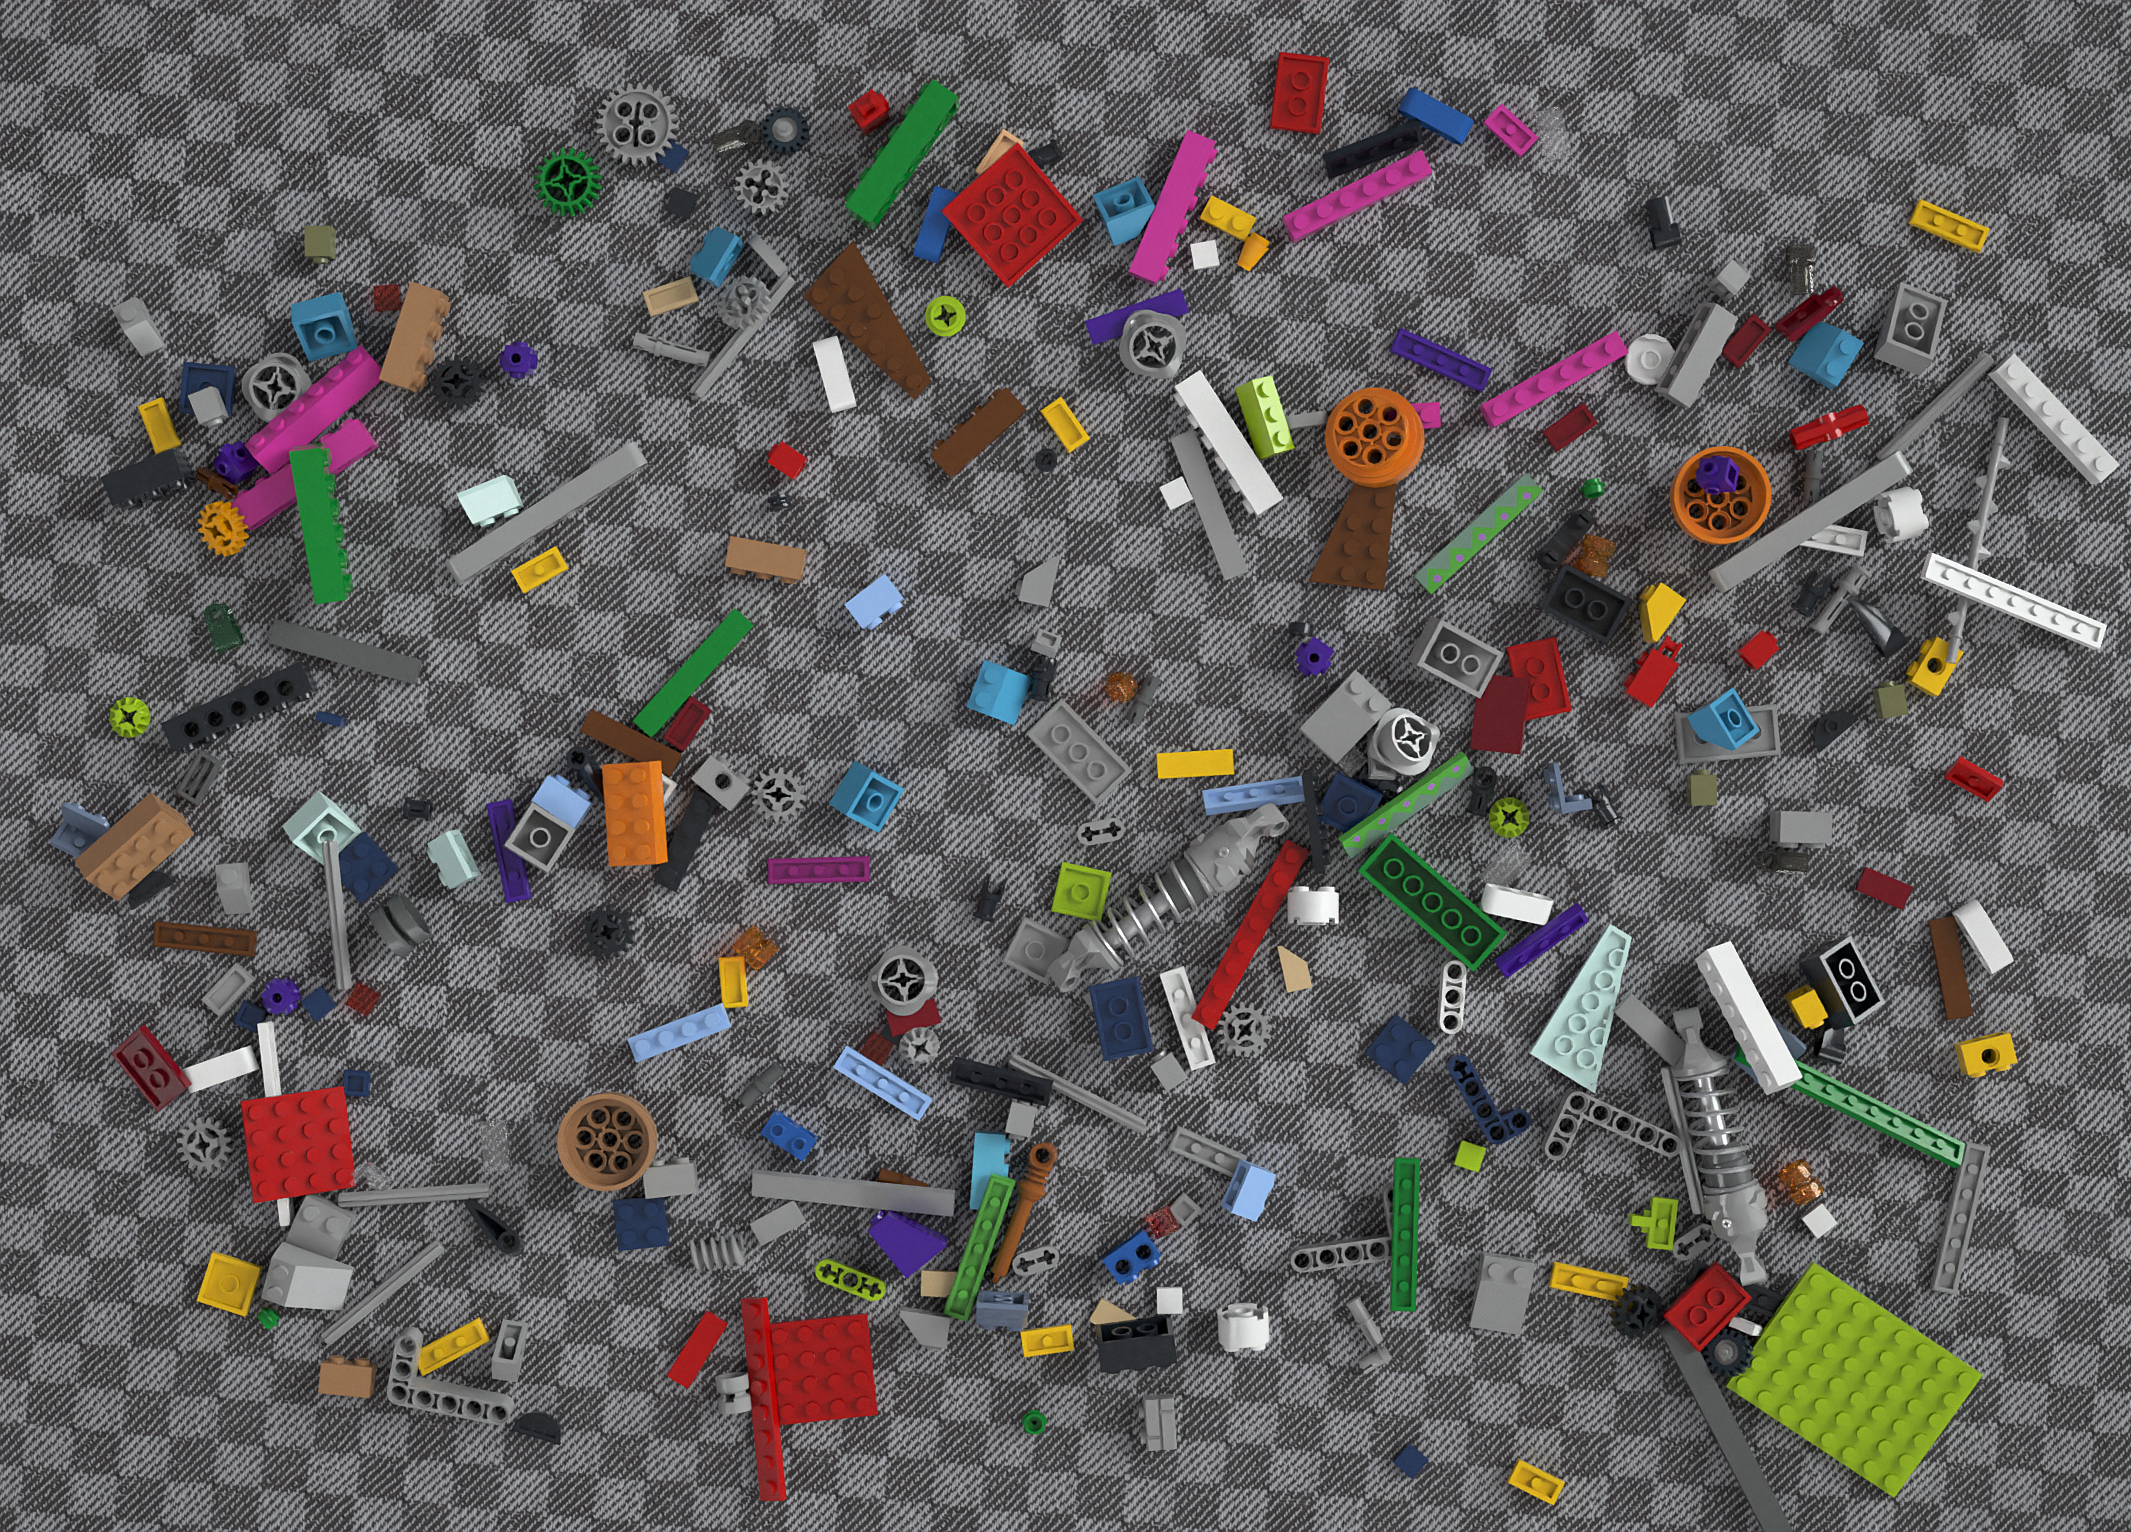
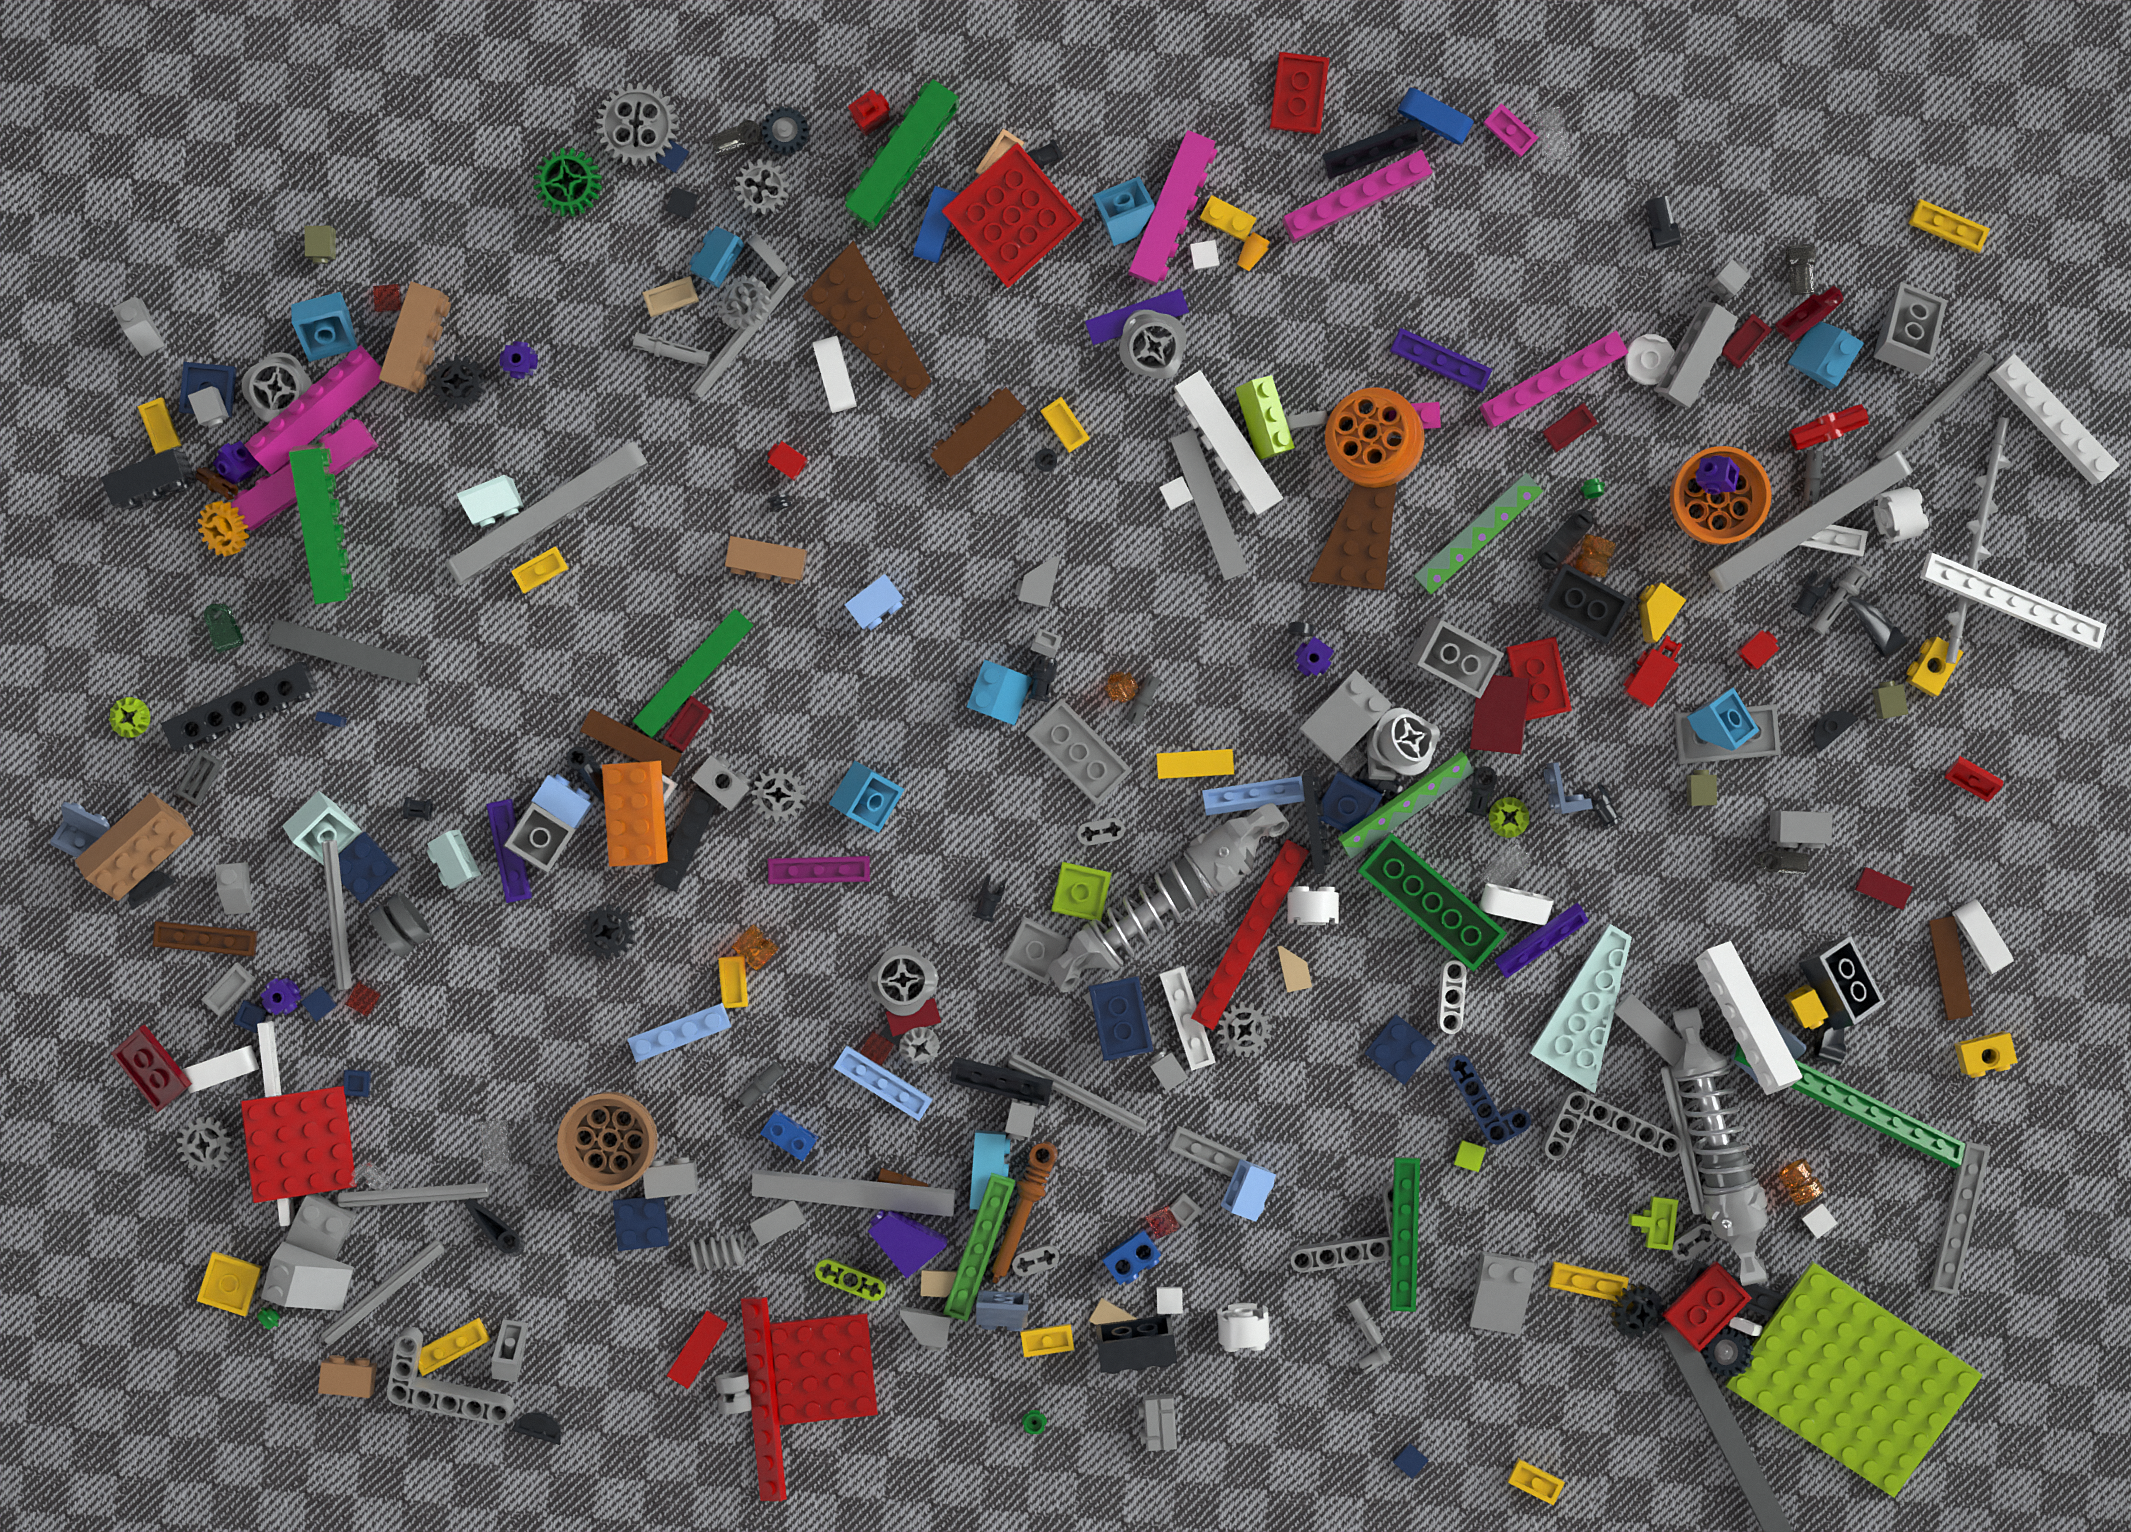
(951, 306): lime gear -> none

